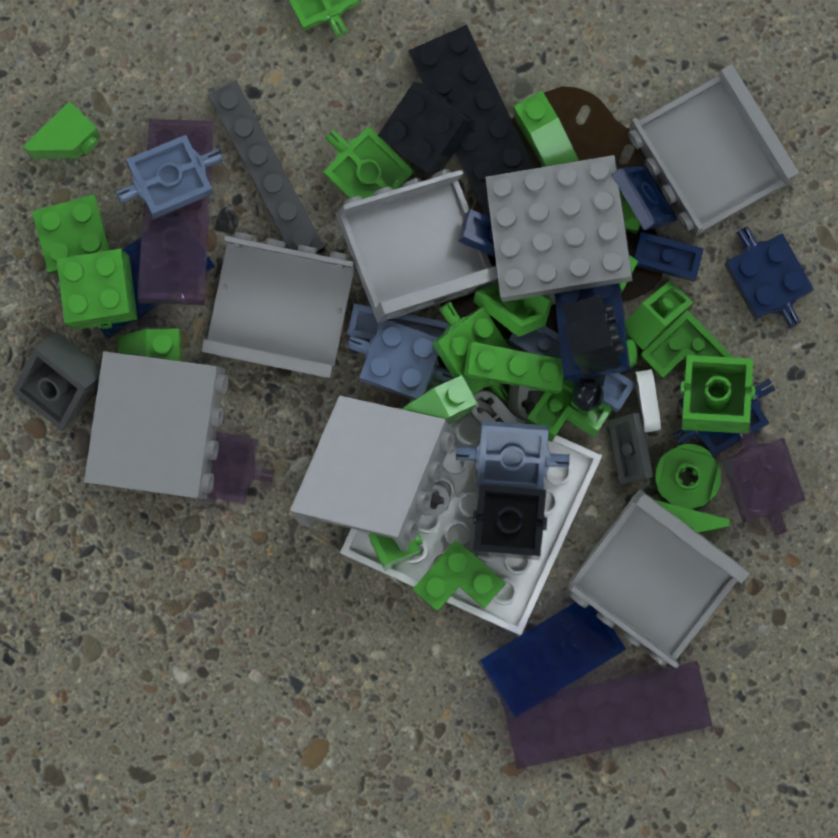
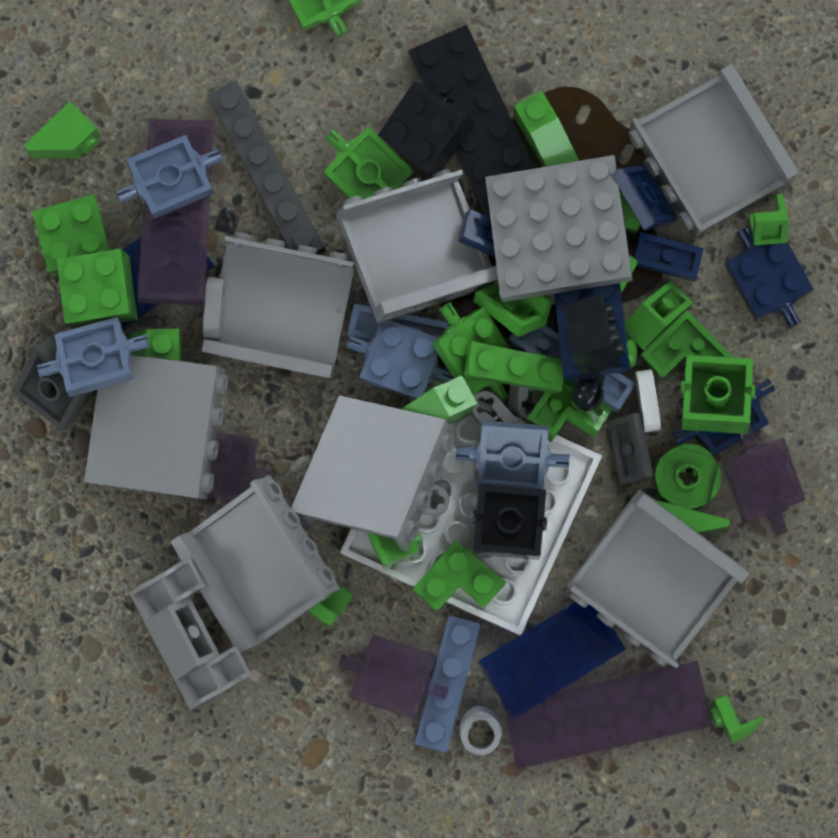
(93, 356): none -> sand blue plate
(183, 637): none -> light grey bracket
(214, 308): none -> light grey beam
(256, 565): none -> light grey panel
(332, 607): none -> bright green panel
(393, 676): none -> clear purple plate
(449, 671): none -> sand blue plate
(475, 714): none -> light grey piece
(724, 716): none -> bright green plate
(770, 226): none -> bright green panel

